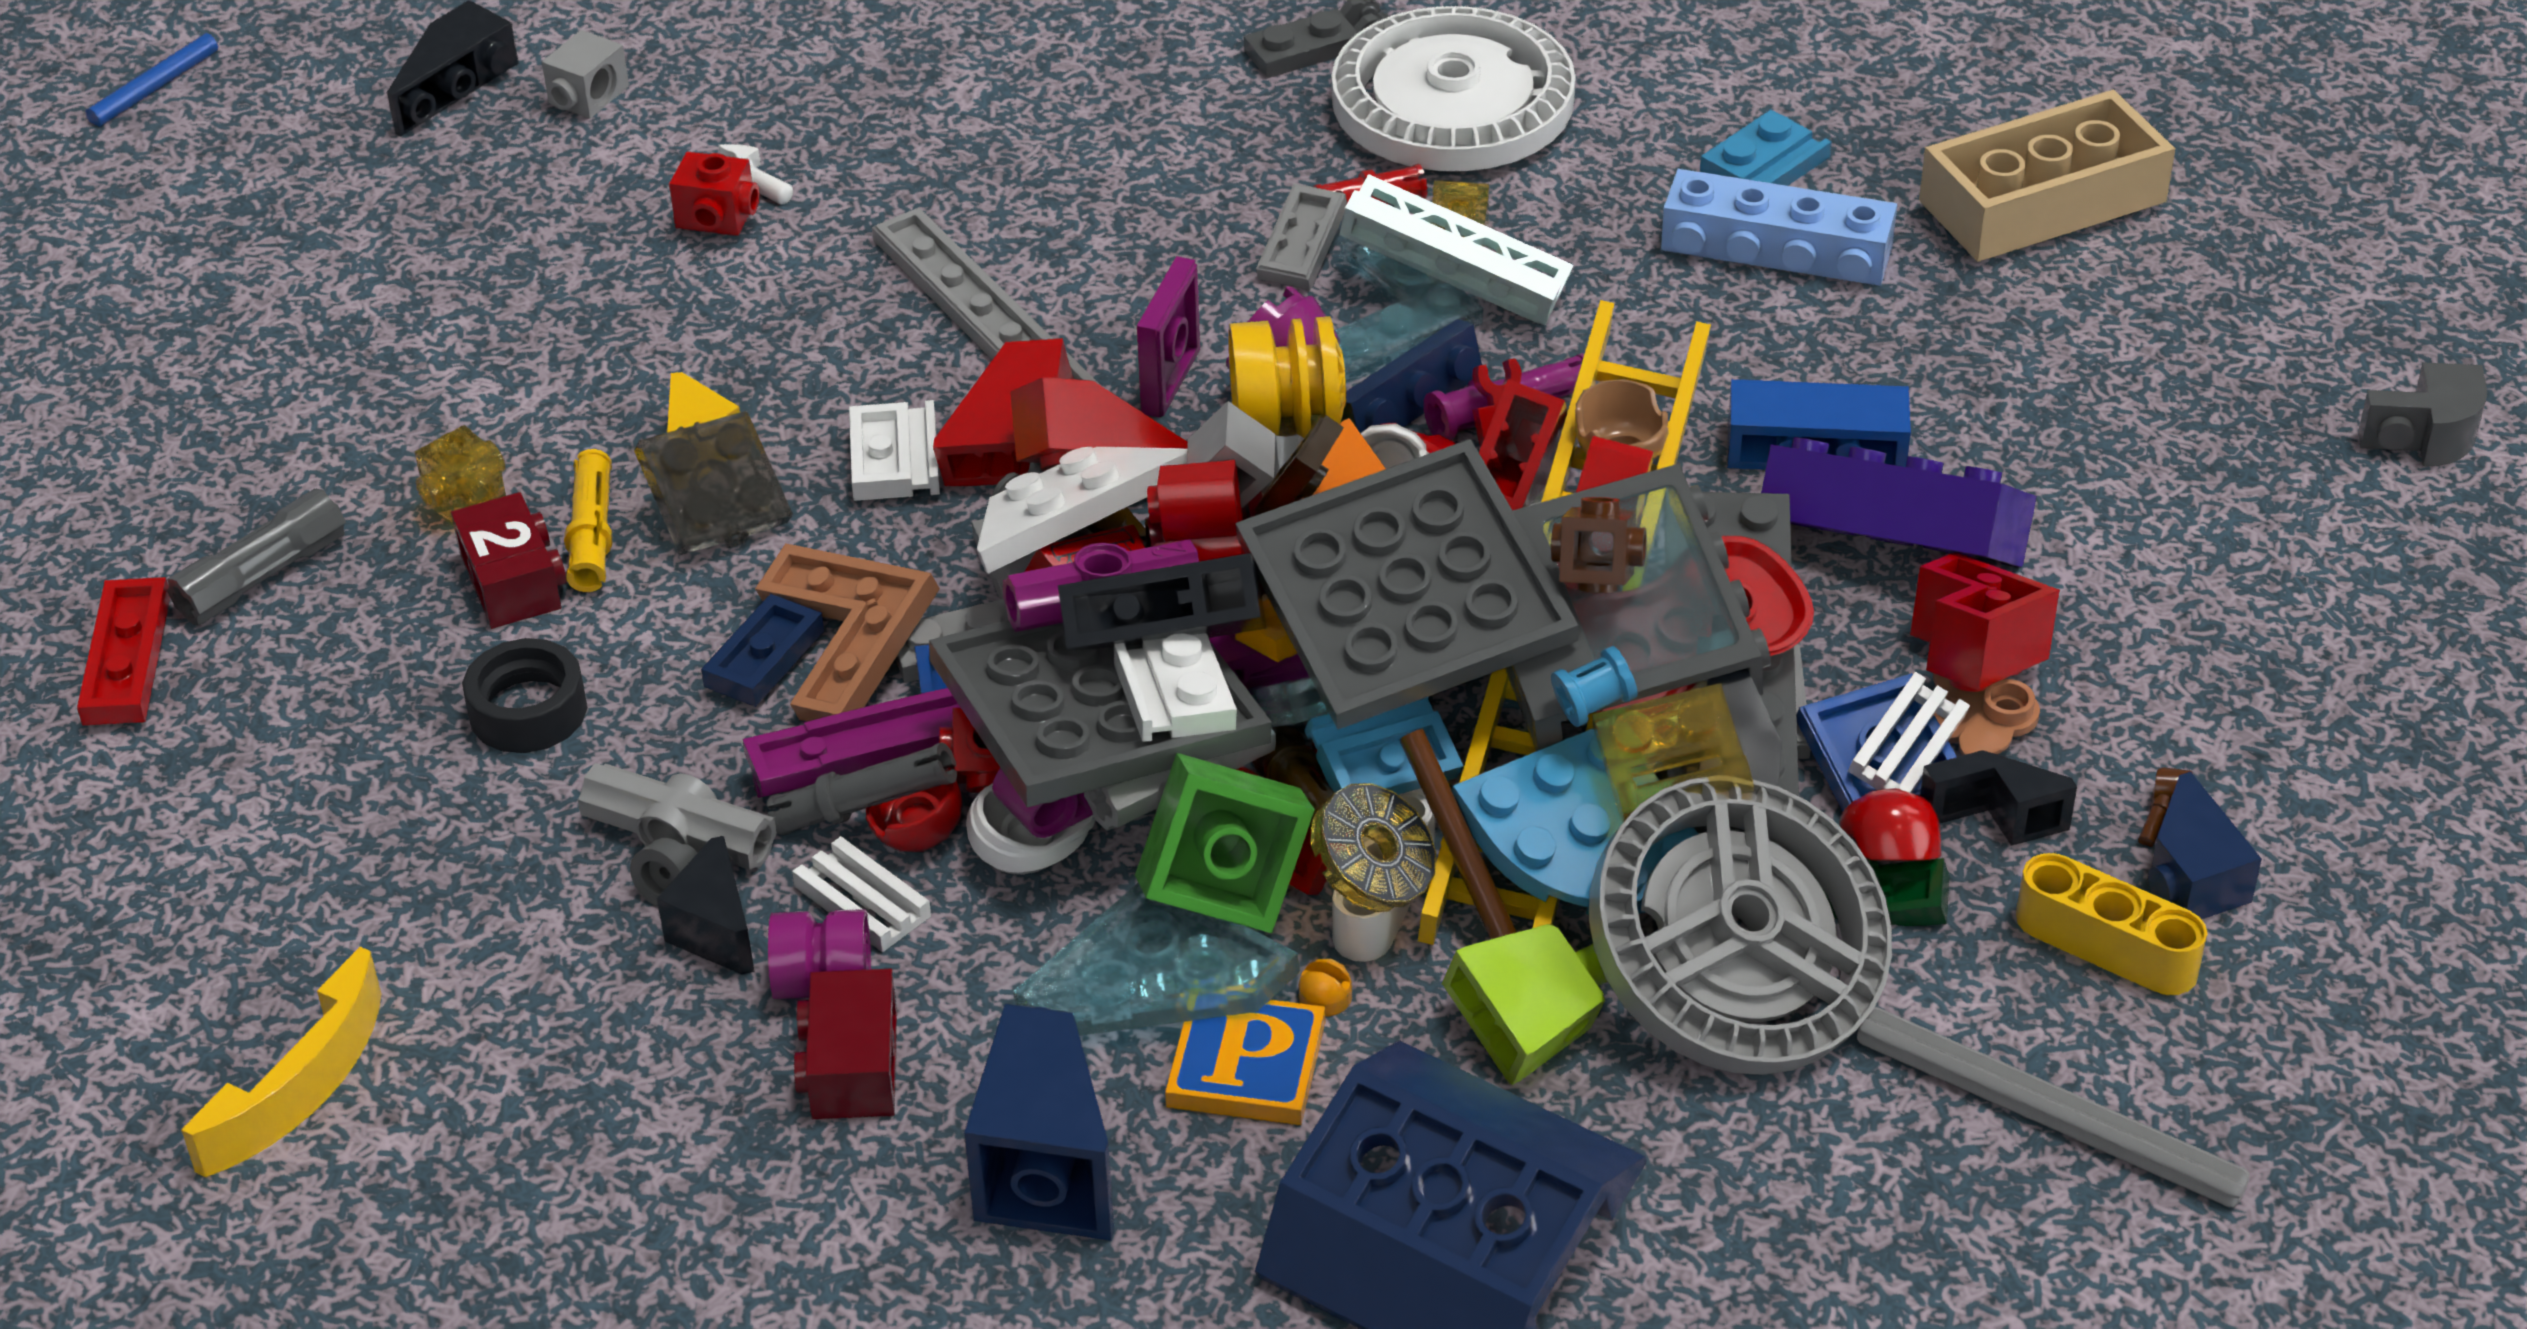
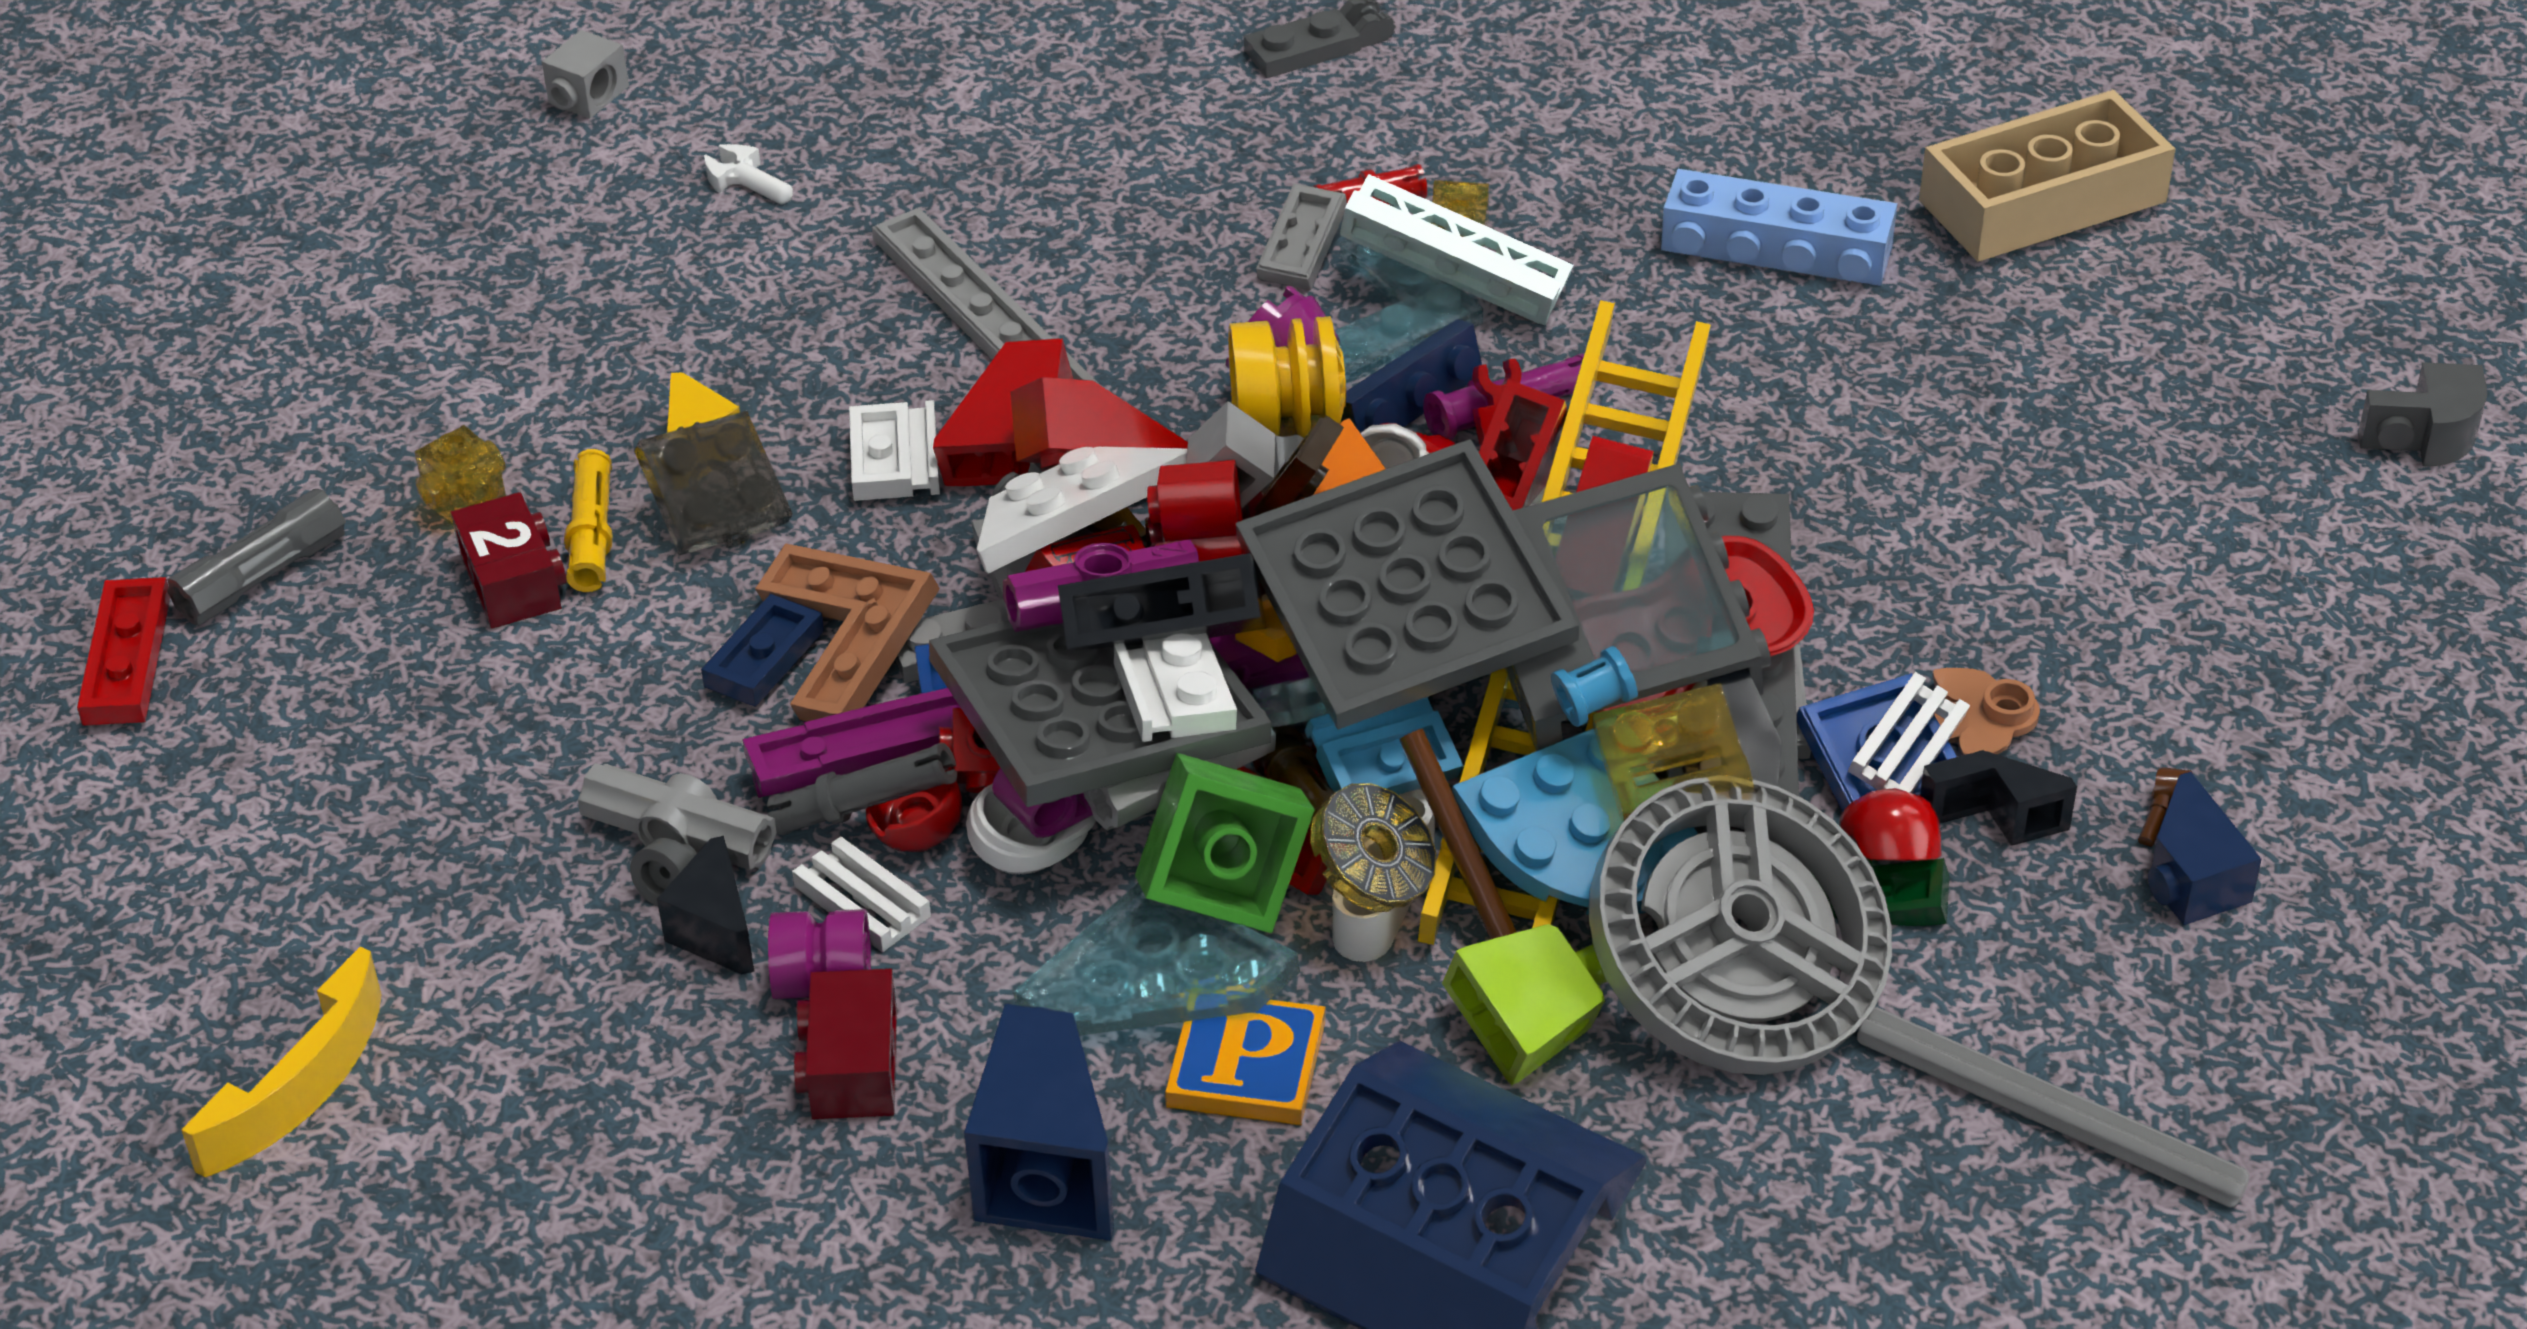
(151, 80): blue bar -> none
(450, 63): black slope -> none
(531, 726): black tyre -> none
(713, 193): red brick -> none
(1168, 337): magenta tile -> none
(1327, 985): light orange hinge -> none
(1453, 88): white piece -> none
(1585, 564): reddish brown brick -> none
(1621, 413): medium nougat hair -> none
(1767, 151): dark azure plate -> none
(1824, 412): blue brick -> none
(1902, 503): dark purple wedge -> none
(1981, 621): red brick -> none
(2111, 923): yellow beam -> none

